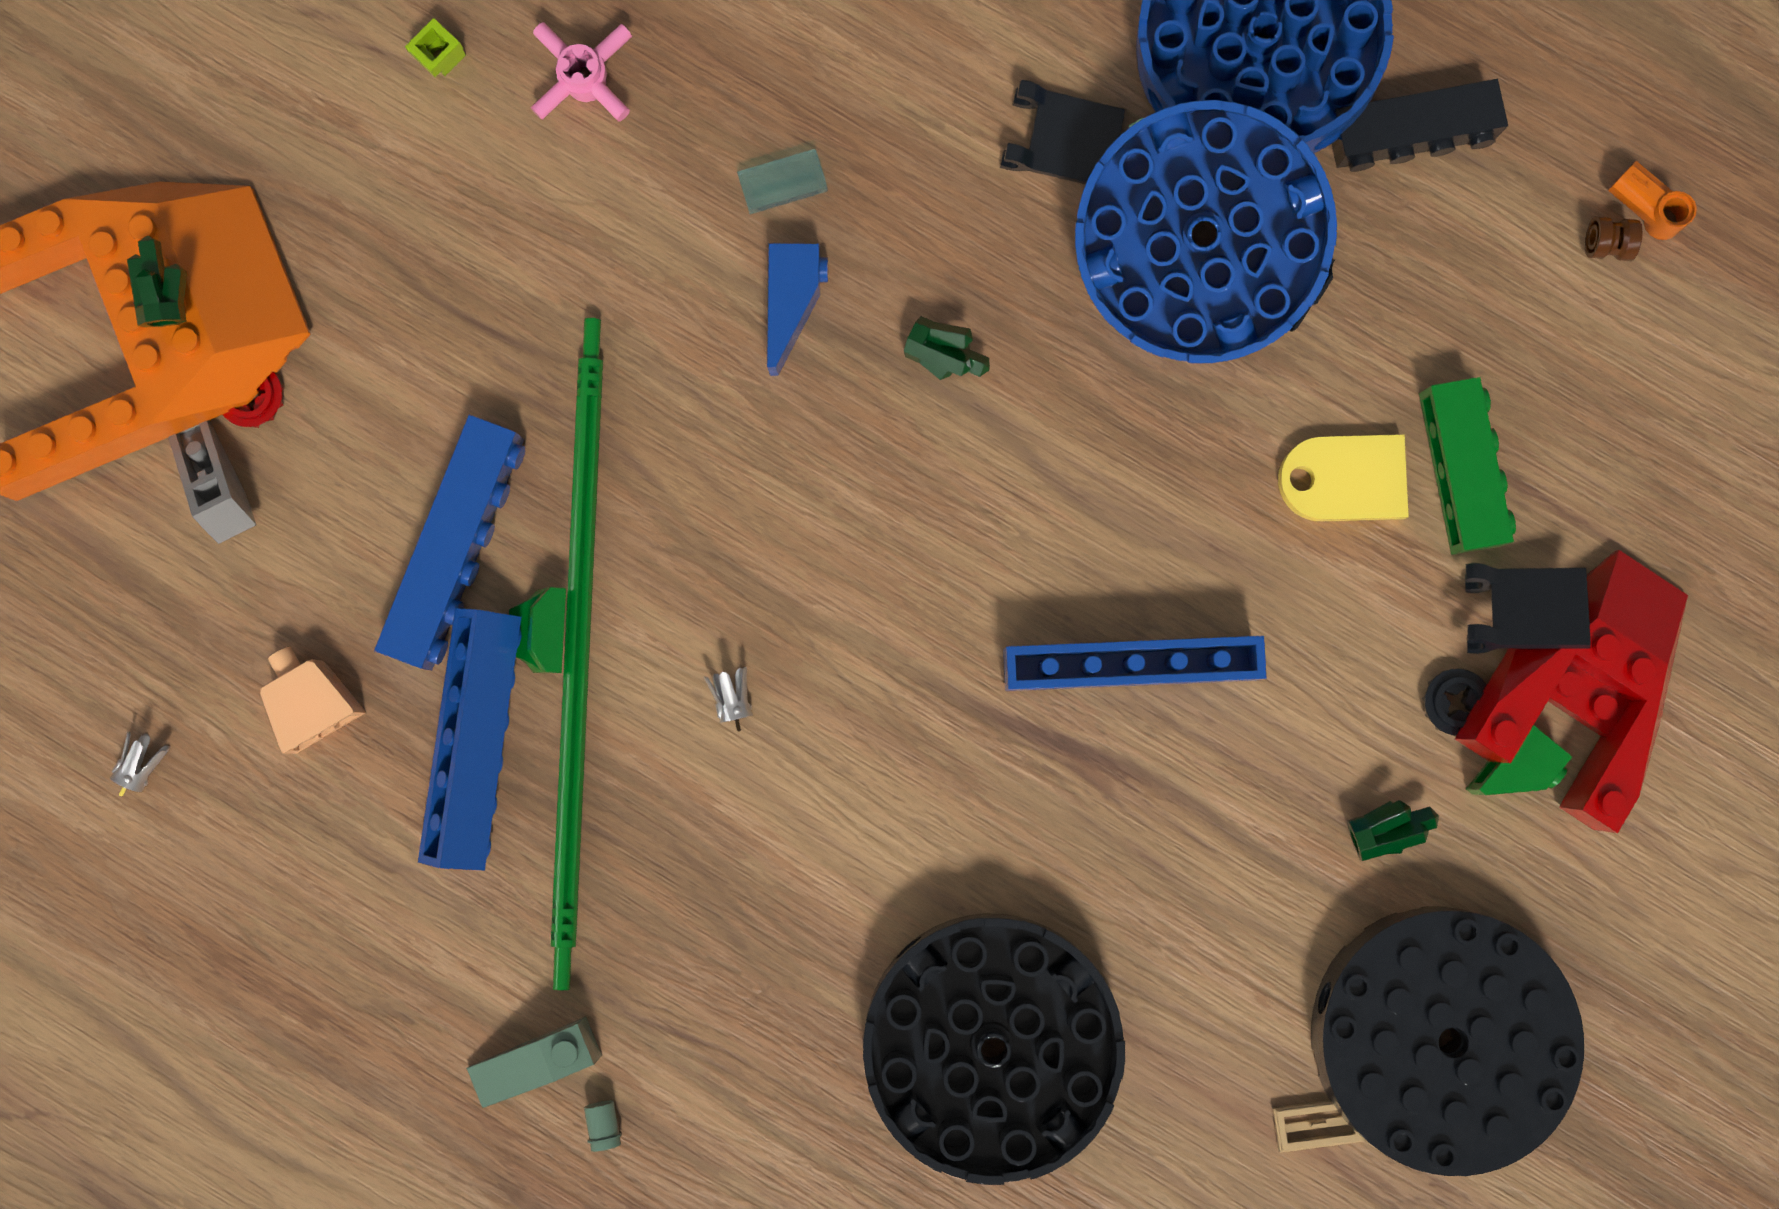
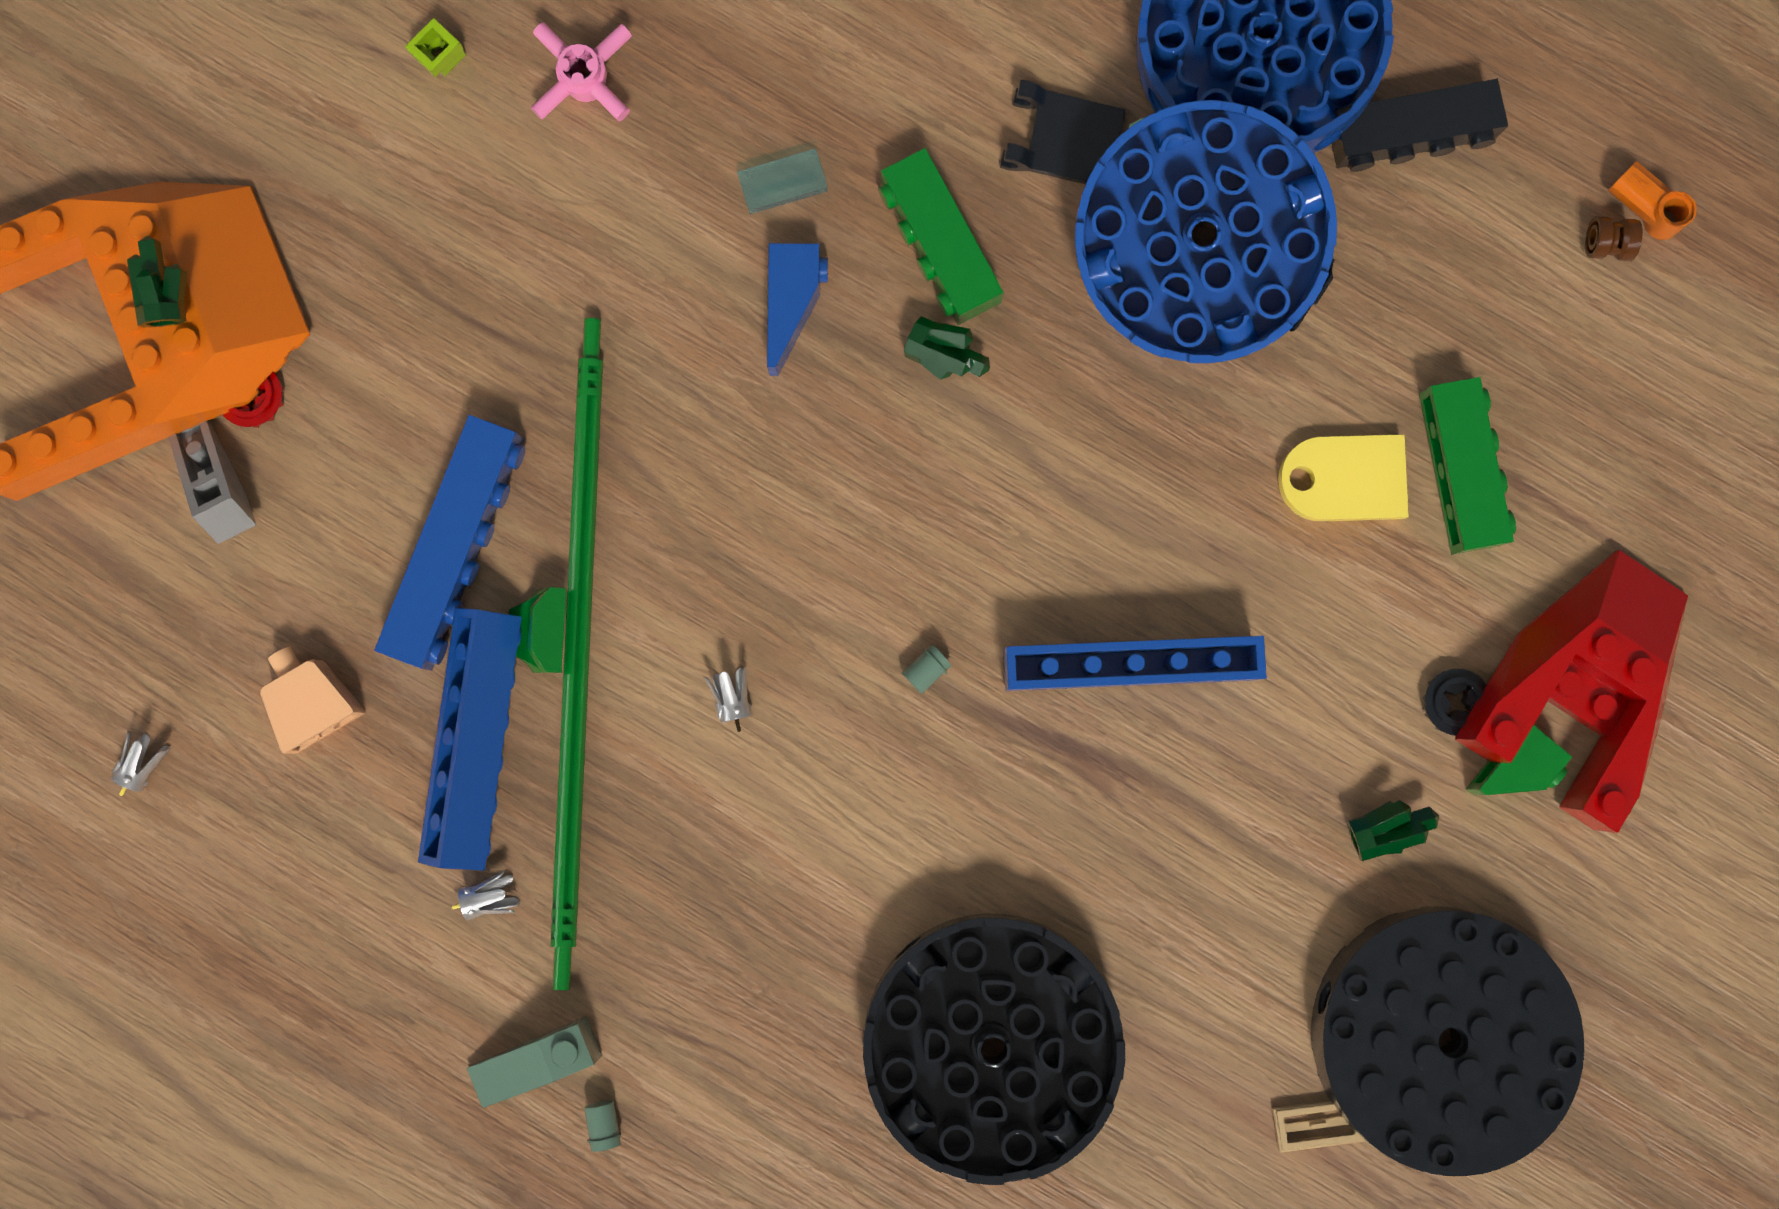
(486, 898): none -> flat silver piece
(926, 669): none -> sand green piece
(940, 236): none -> green brick
(1530, 608): black flag -> none

